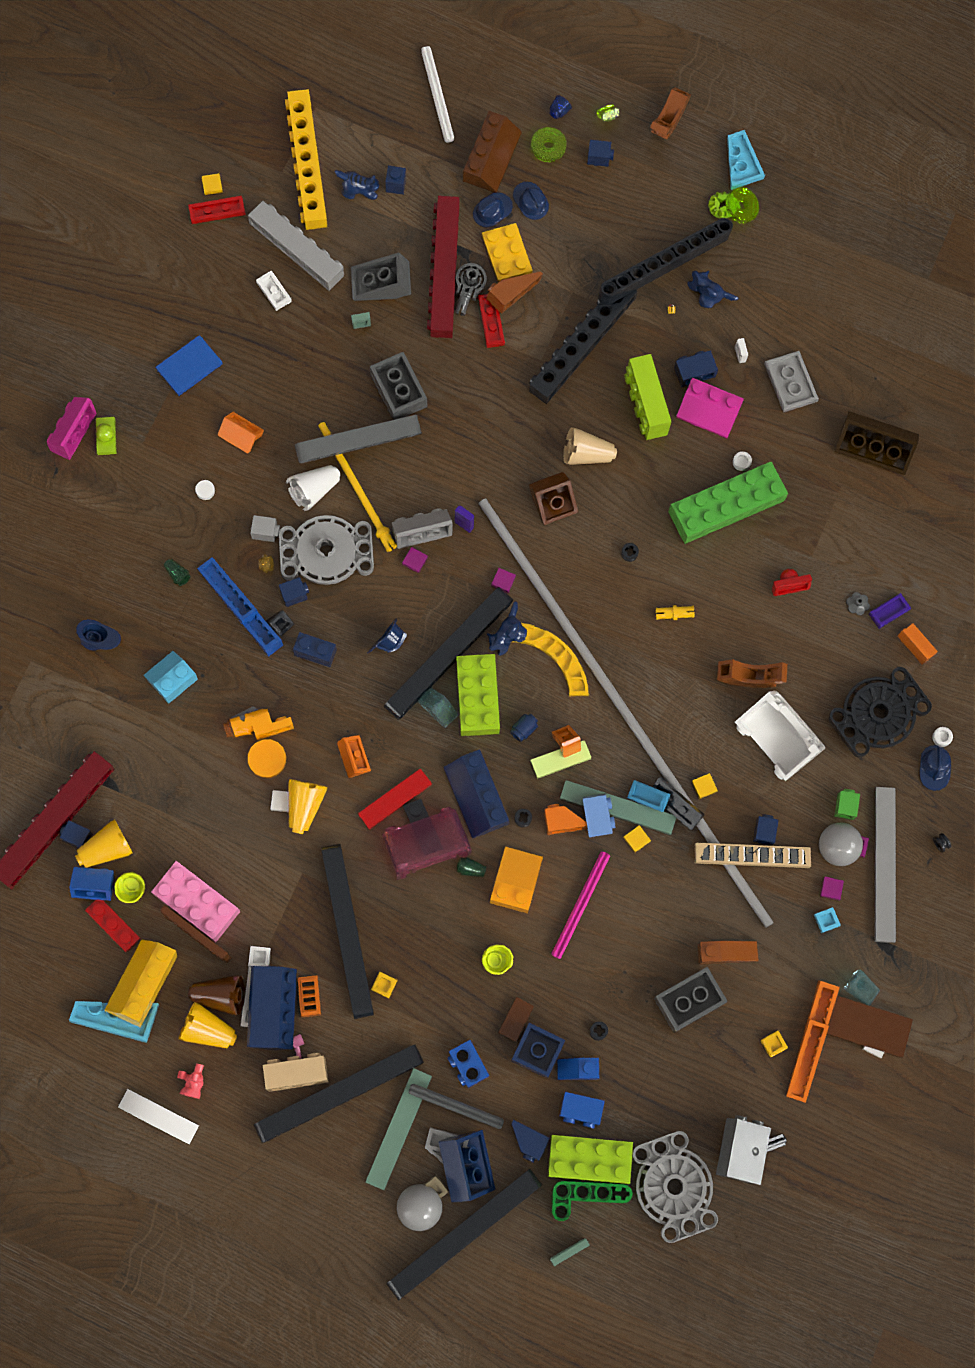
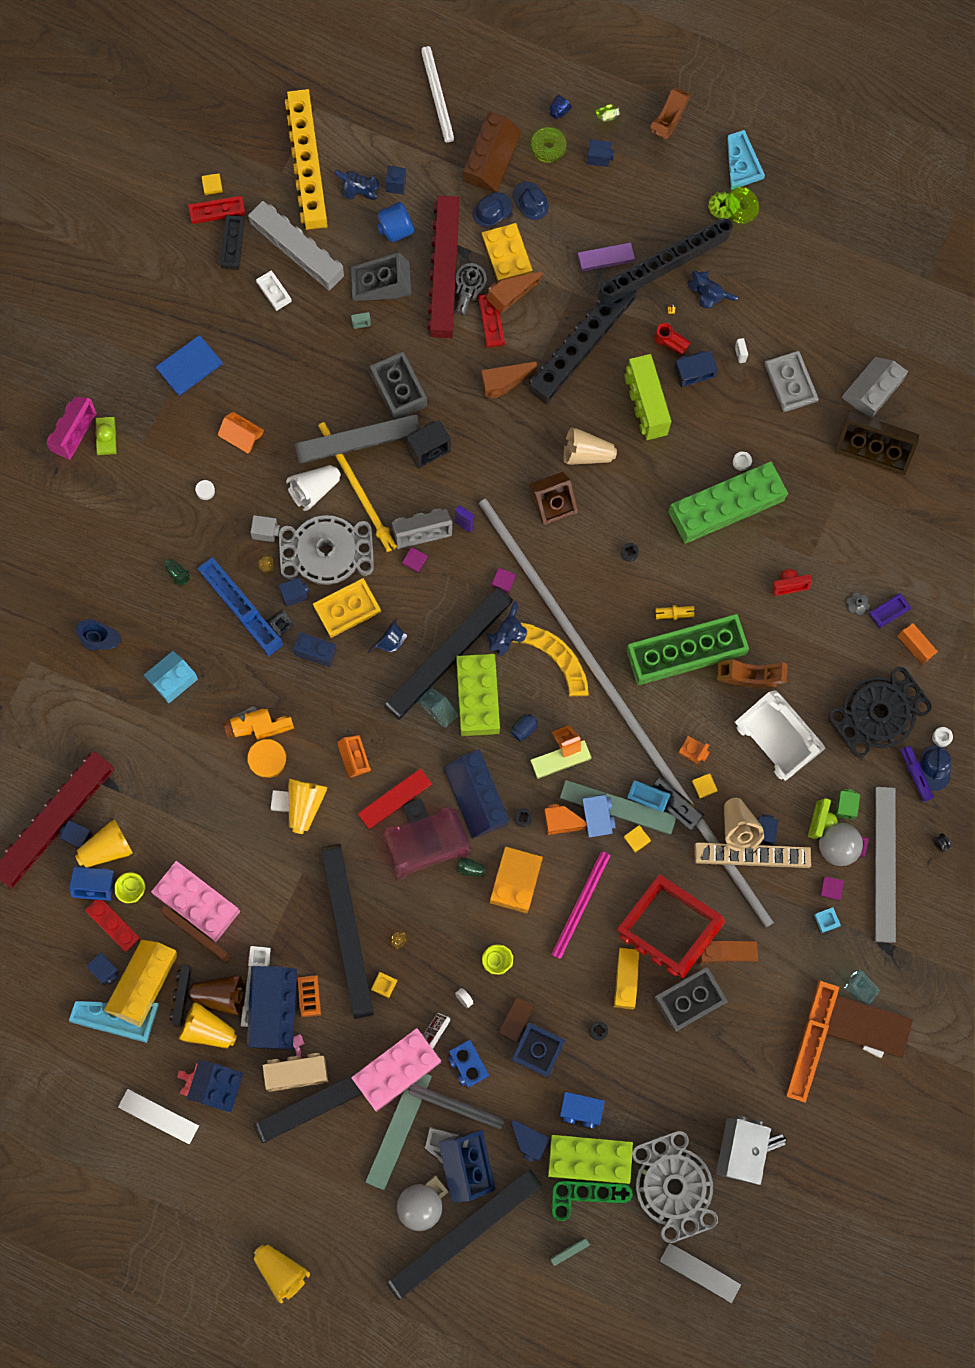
(103, 969): none -> dark blue brick
(180, 995): none -> black plate
(214, 1086): none -> dark blue brick
(232, 242): none -> black plate
(280, 1272): none -> yellow cone
(346, 608): none -> yellow plate
(395, 222): none -> blue head
(396, 1070): none -> bright pink brick
(398, 940): none -> clear yellow plate
(428, 443): none -> black brick
(436, 1029): none -> slope
(464, 997): none -> white tile
(503, 379): none -> dark orange slope
(578, 1069): blue slope -> none
(606, 257): none -> medium lavender tile
(626, 979): none -> yellow slope
(672, 340): none -> red piece
(681, 969): none -> red window
(687, 649): none -> bright green brick
(694, 750): none -> orange bracket
(700, 1272): none -> light grey slope
(709, 408): dark pink slope -> none
(741, 826): none -> tan cone
(774, 1044): yellow tile -> none
(821, 819): none -> lime tile
(875, 385): none -> light grey slope
(916, 773): none -> dark purple axle

